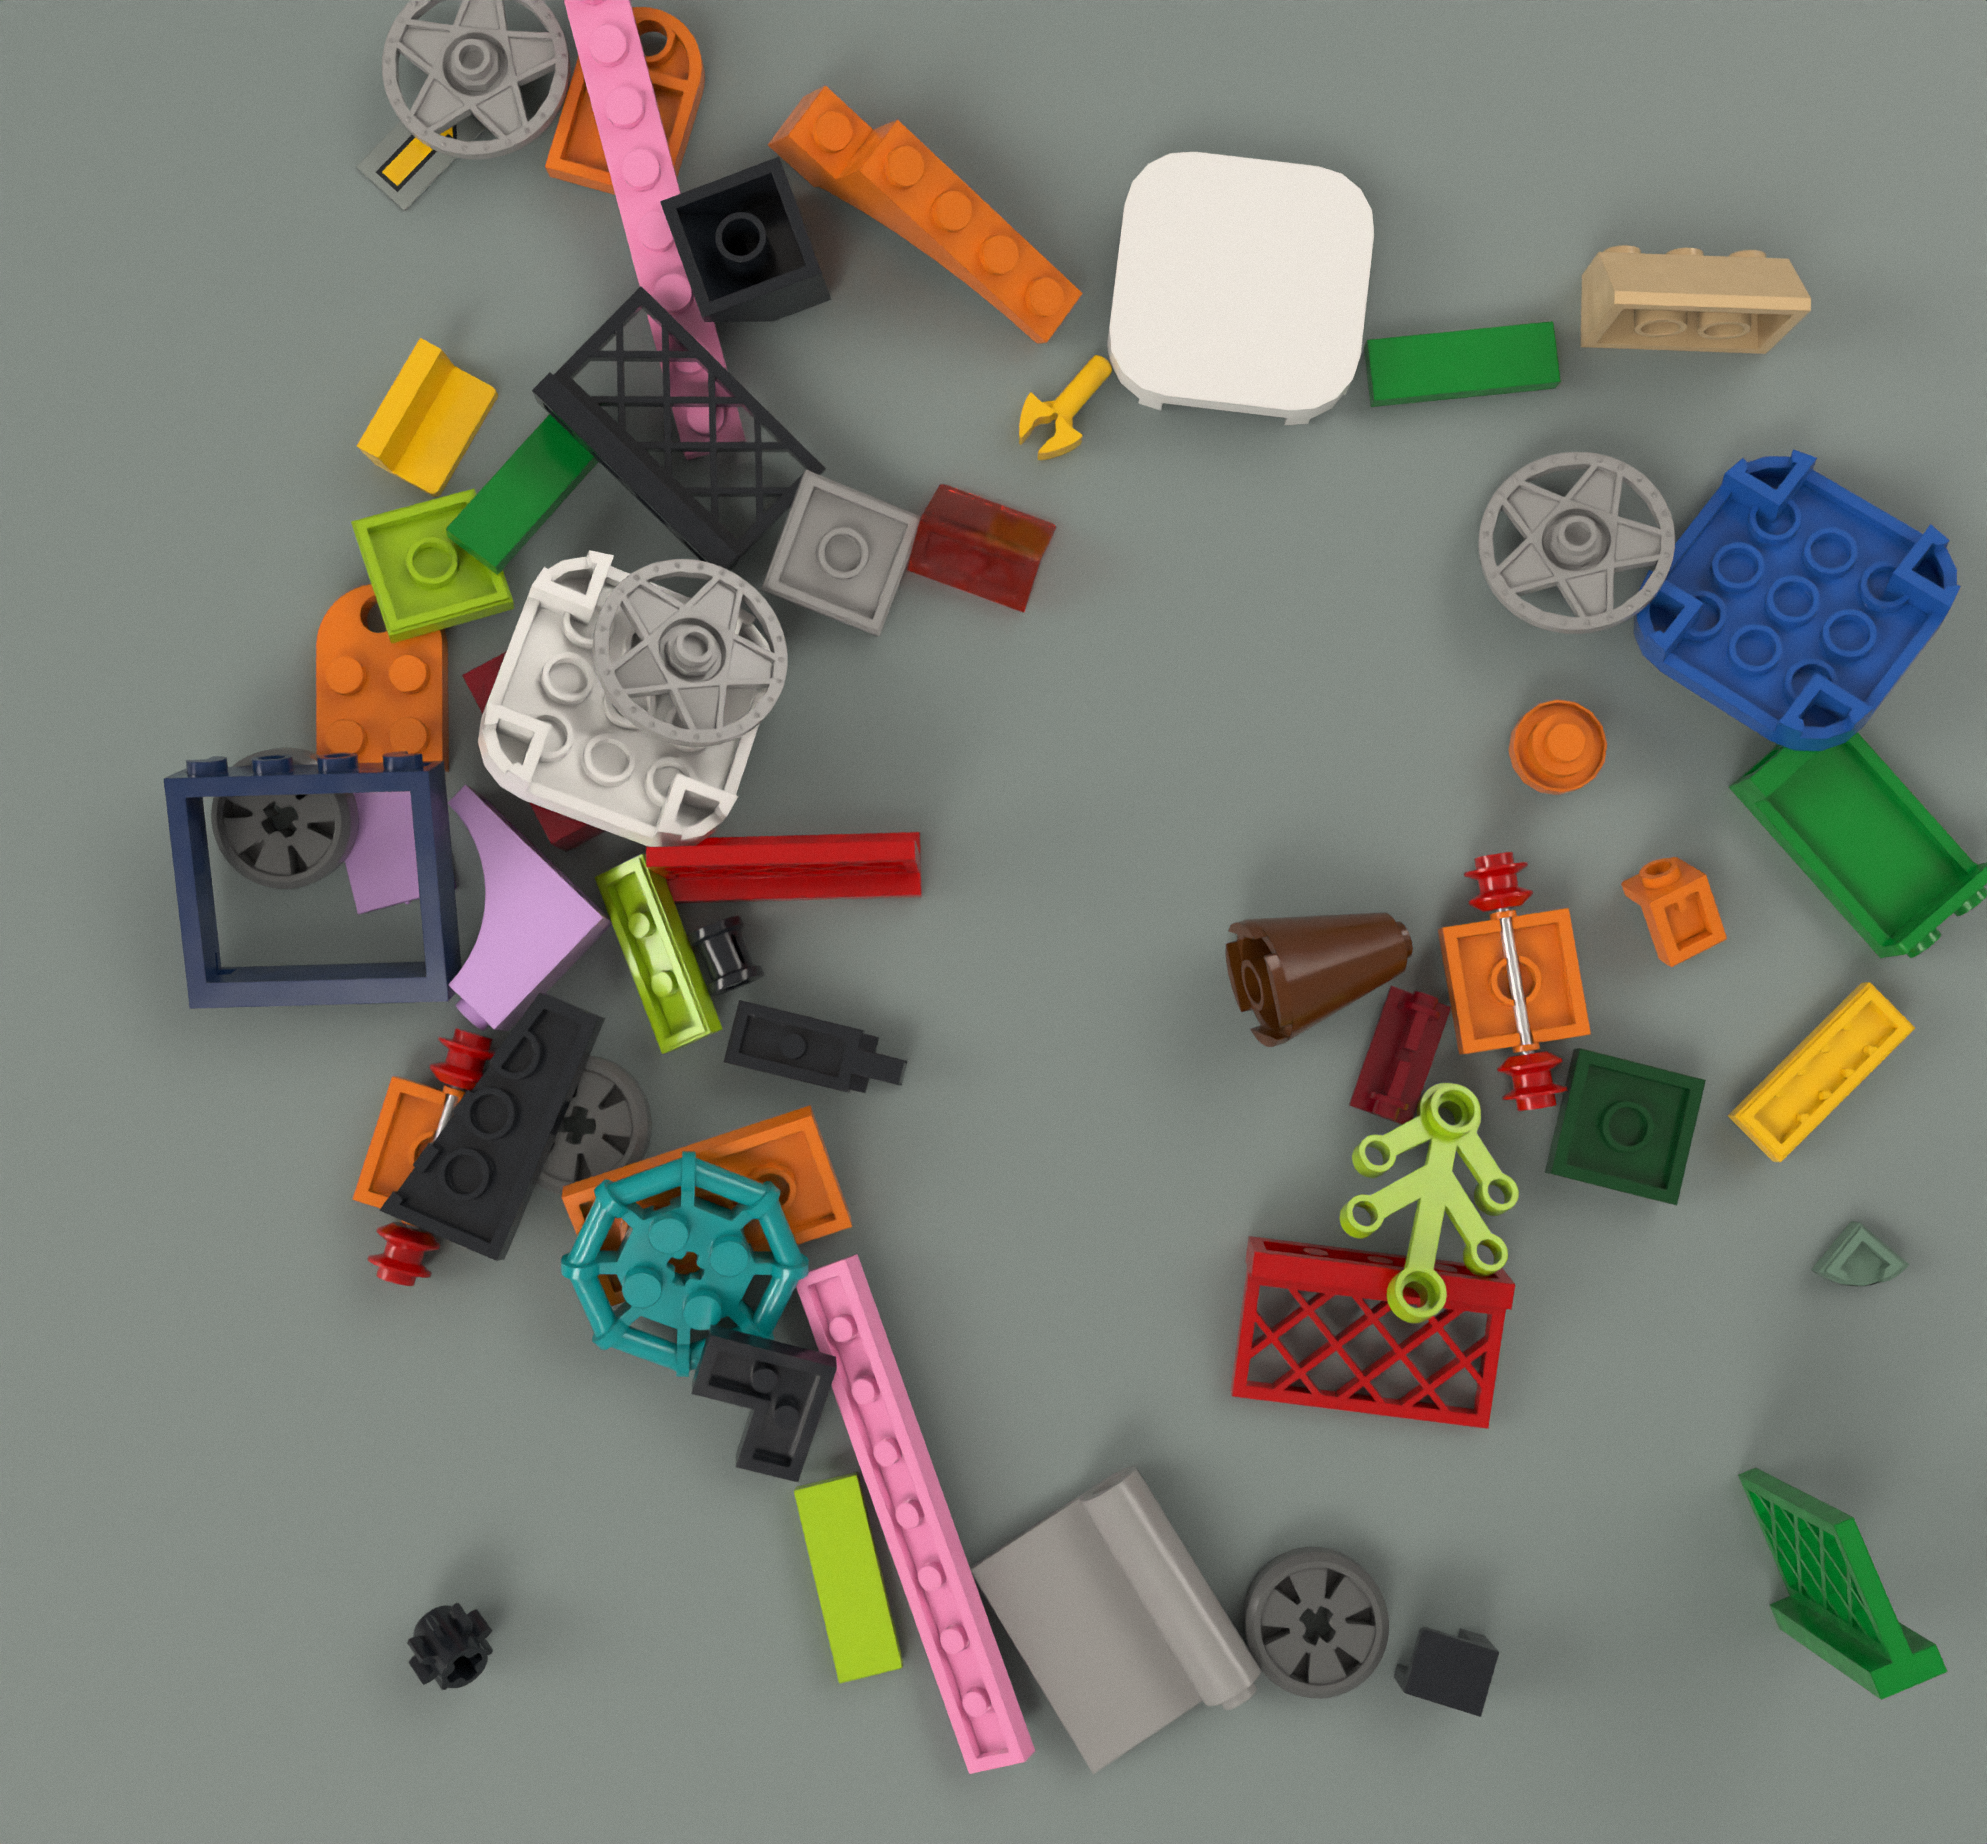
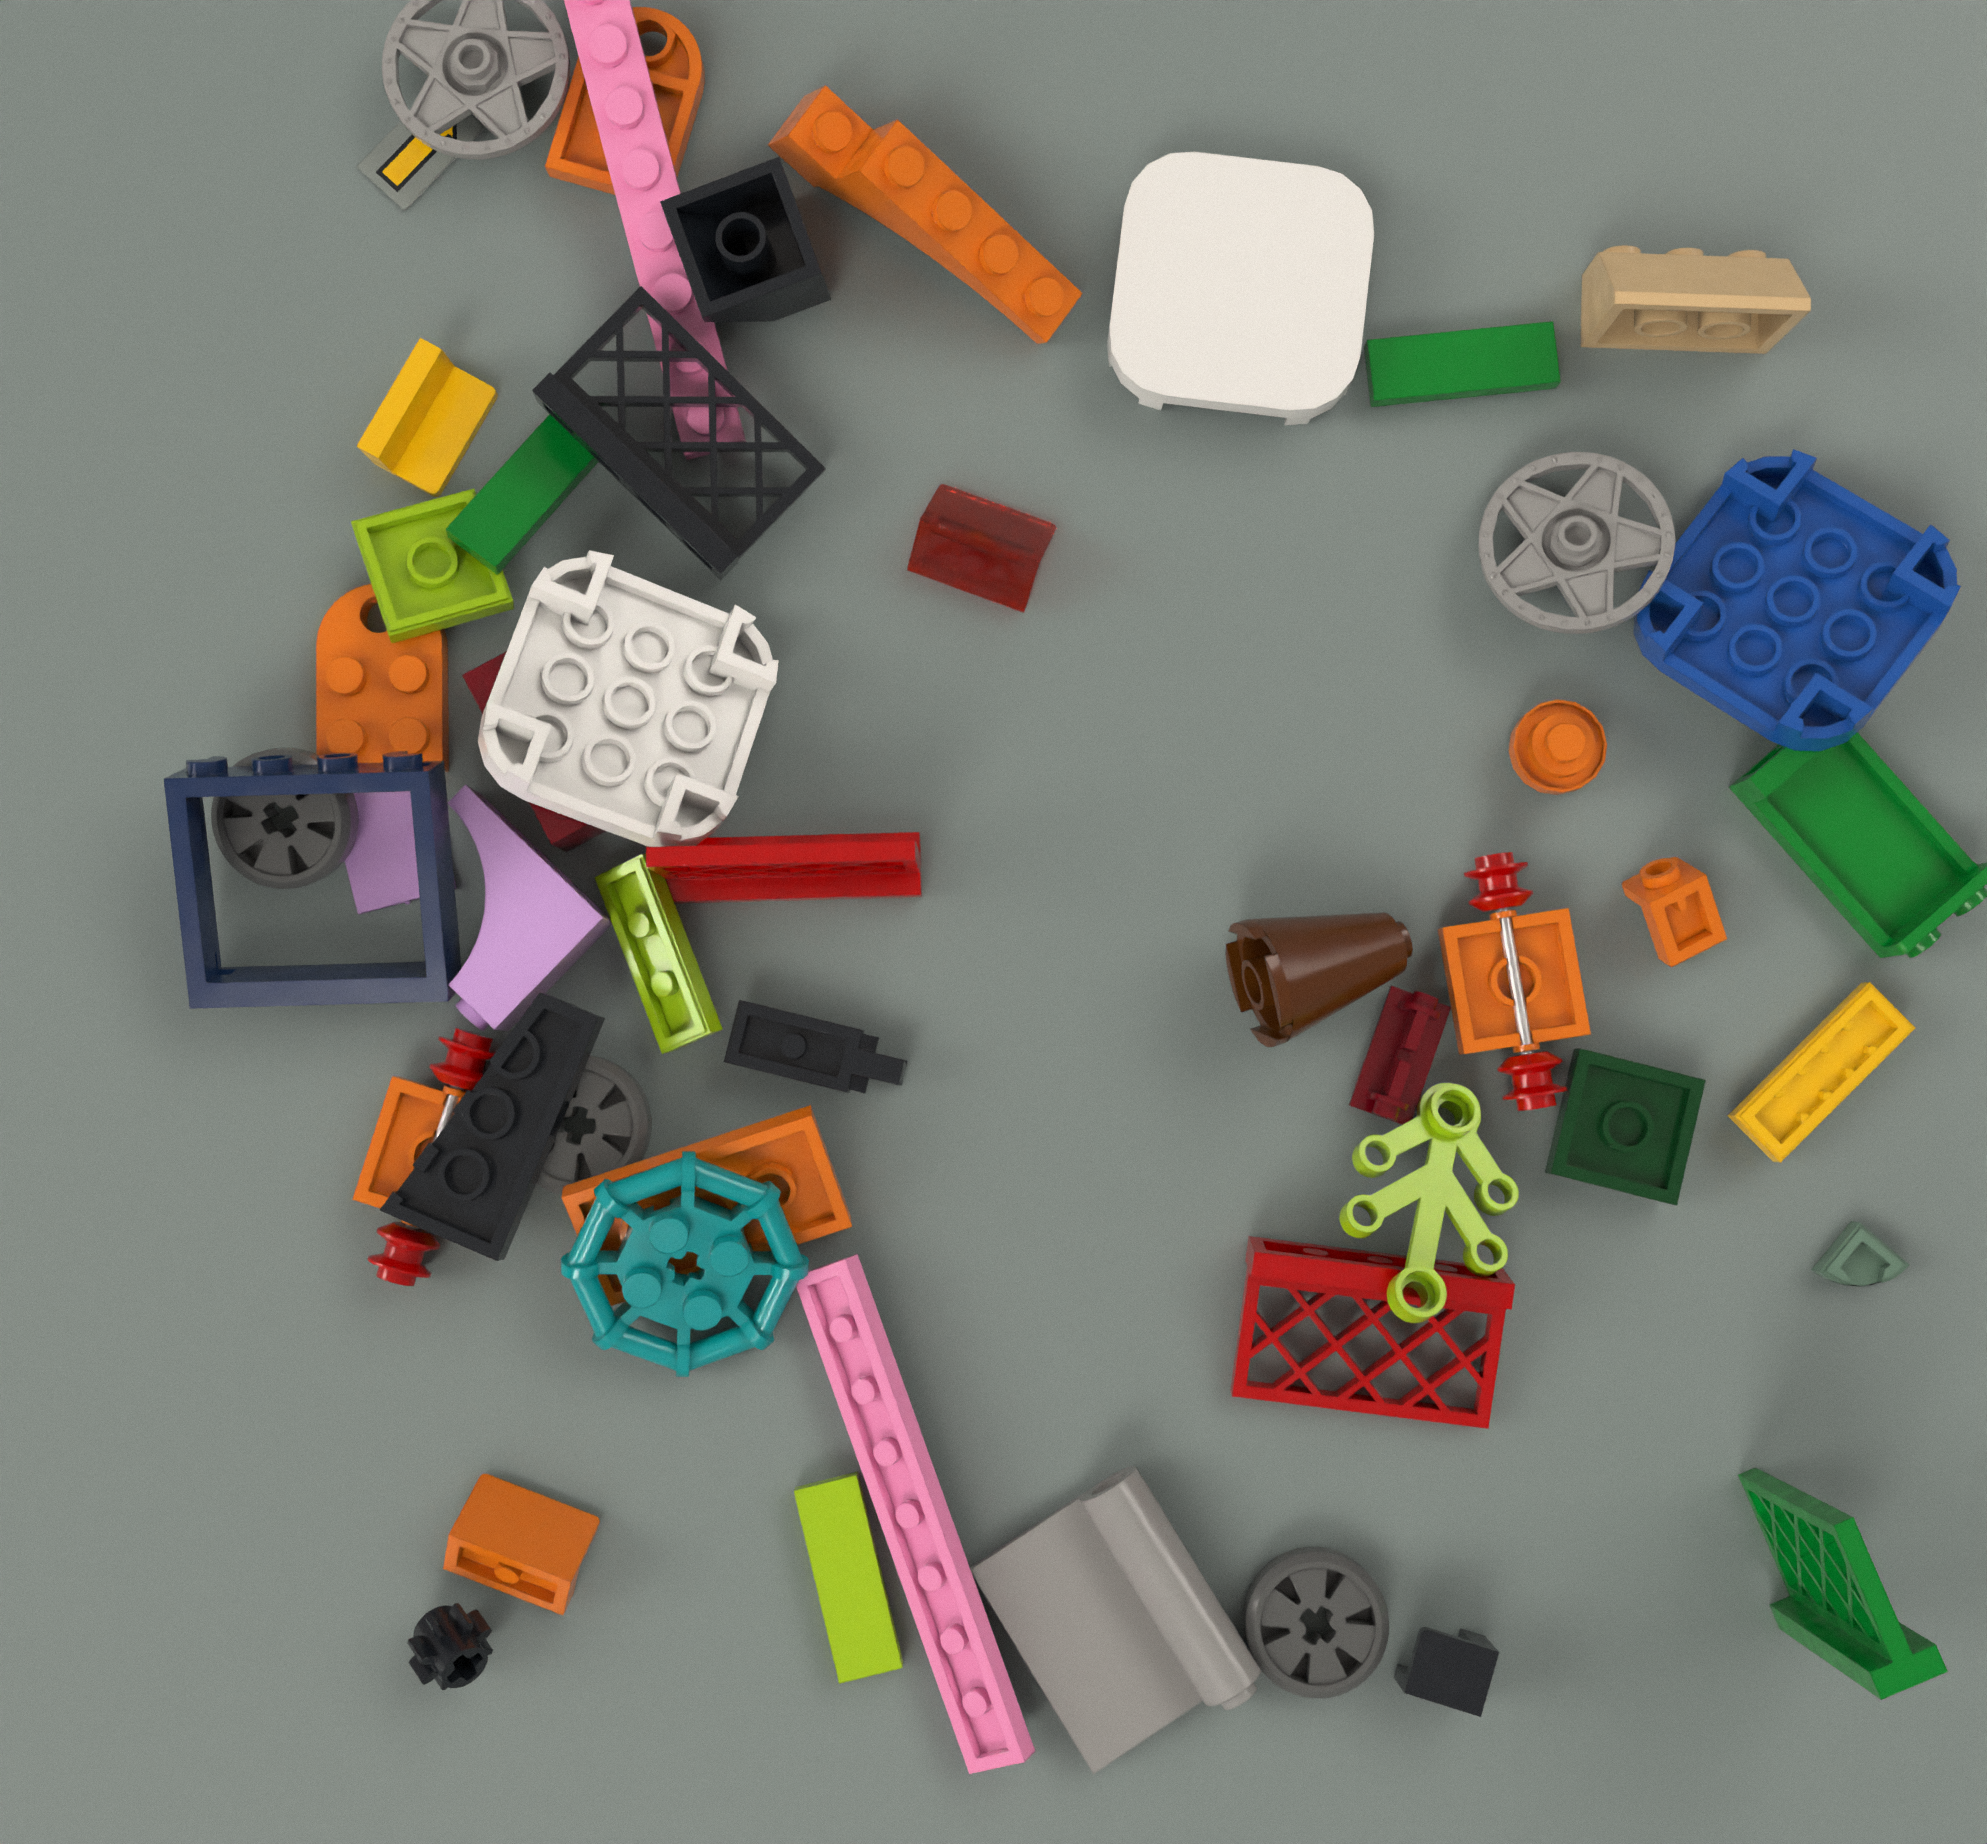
(520, 1543): none -> orange panel
(690, 652): light grey wheel -> none
(725, 955): black bush -> none
(780, 1386): black plate -> none
(841, 553): light grey tile -> none
(1063, 409): yellow bar -> none

